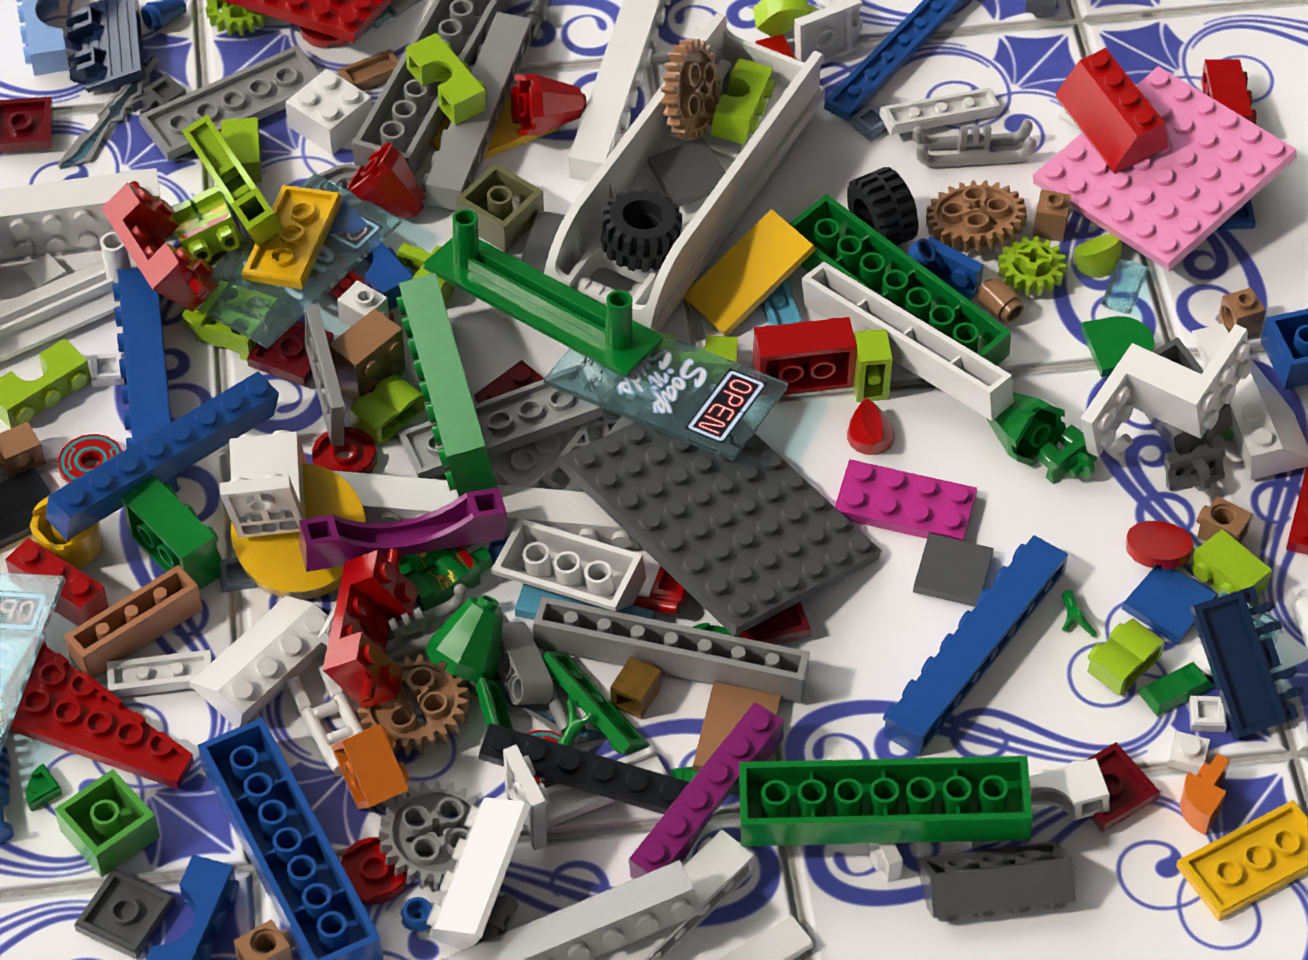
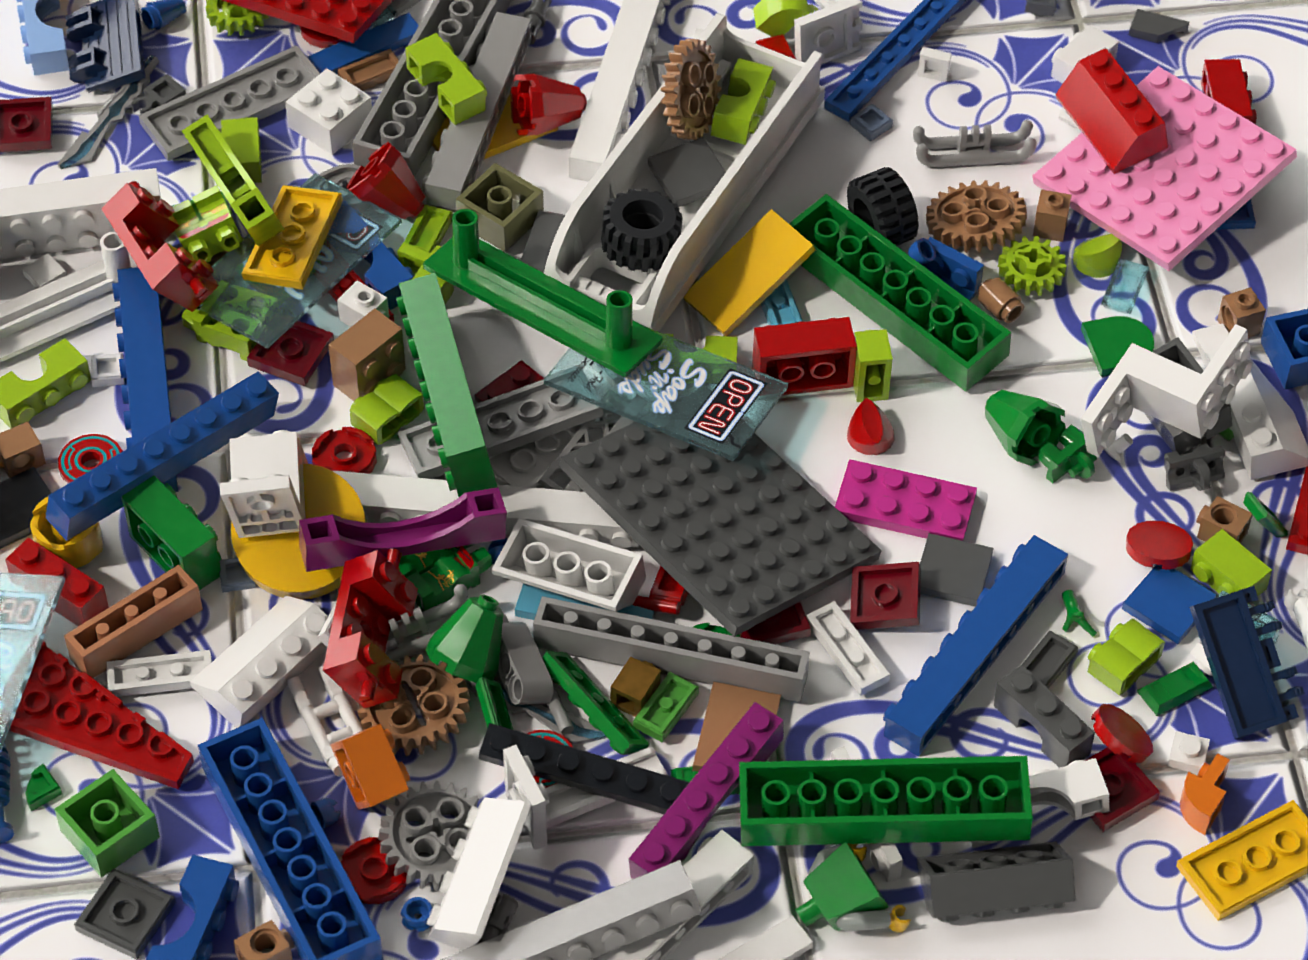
(324, 375): light grey tile -> none
(325, 811): none -> blue hinge
(386, 36): none -> blue tile
(429, 228): none -> lime tile
(574, 725): green bar -> none
(666, 707): none -> bright green plate
(847, 648): none -> white plate
(847, 893): none -> green torso
(886, 595): none -> dark red plate
(911, 341): white brick -> none
(934, 64): none -> white plate
(940, 110): white tile -> none
(1050, 658): none -> dark grey tile
(1062, 732): none -> dark grey arch
(1081, 45): none -> white brick
(1122, 733): none -> red tile
(1155, 26): none -> dark grey tile
(1207, 714): white tile -> none
(1264, 515): none -> green tile

